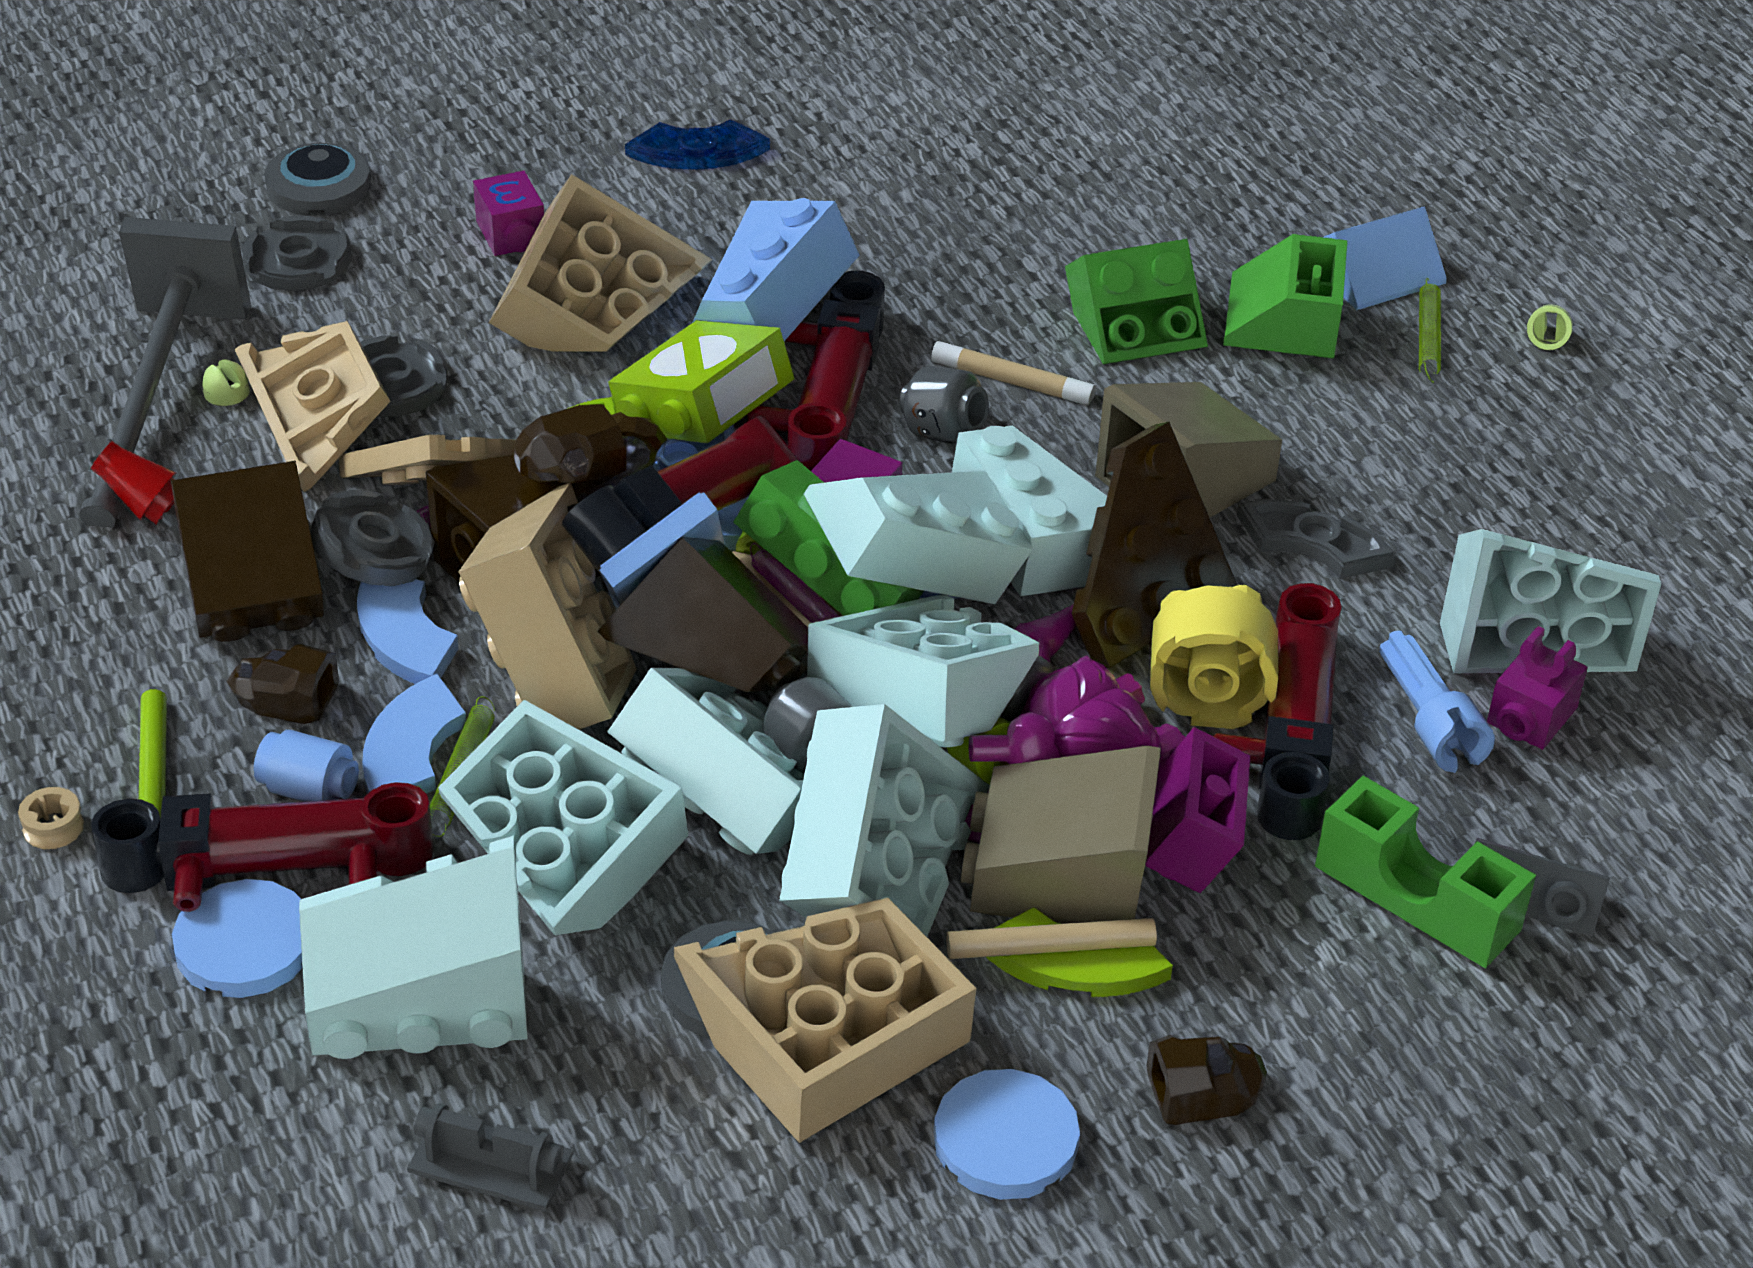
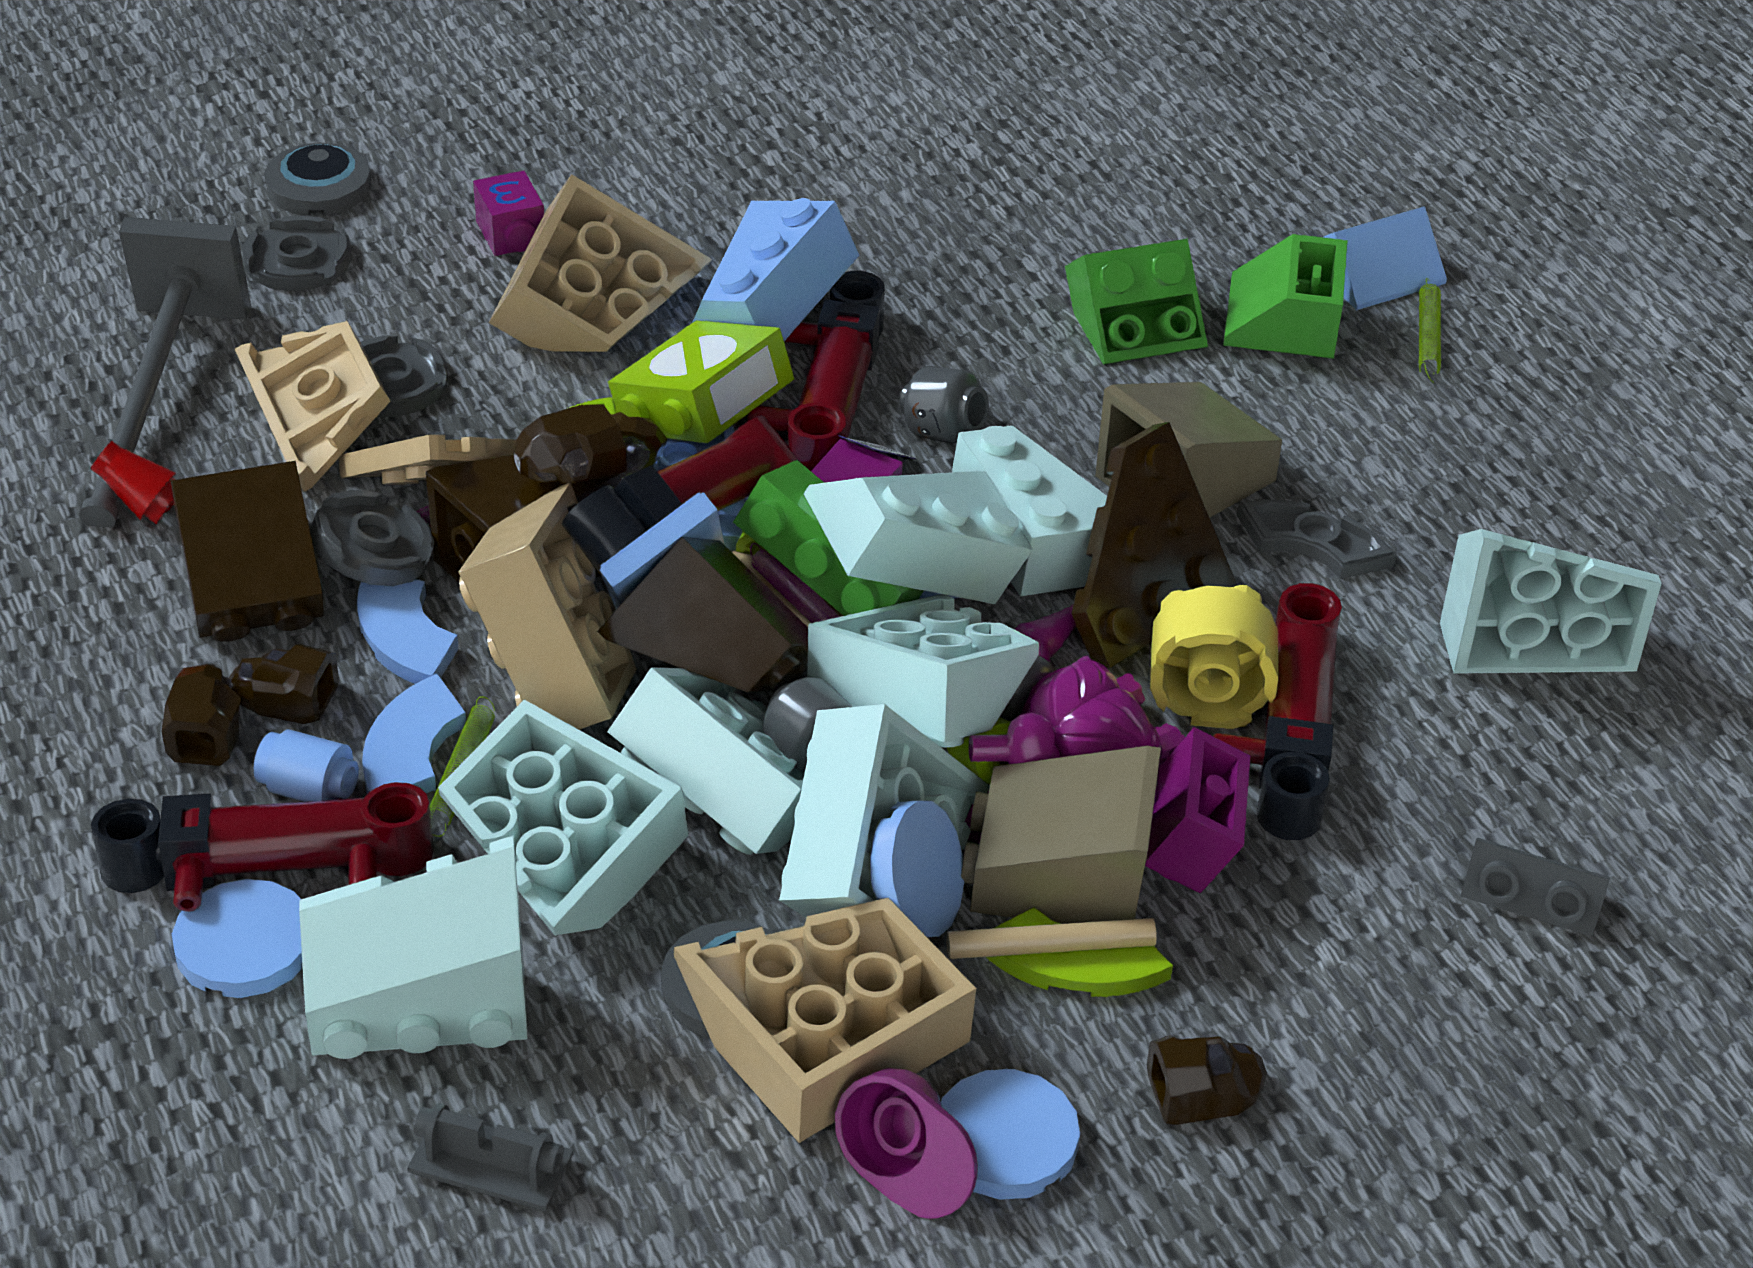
(56, 833): tan bush -> none
(153, 747): lime bar -> none
(201, 717): none -> dark brown rock
(216, 383): yellowish green hinge -> none
(697, 147): clear blue tile -> none
(875, 446): none -> sticker
(906, 1142): none -> magenta cap
(919, 865): none -> light blue tile
(1013, 373): tan bar -> none
(1376, 851): bright green arch -> none
(1444, 716): light blue piece -> none
(1537, 691): magenta brick -> none
(1538, 323): yellowish green hinge -> none

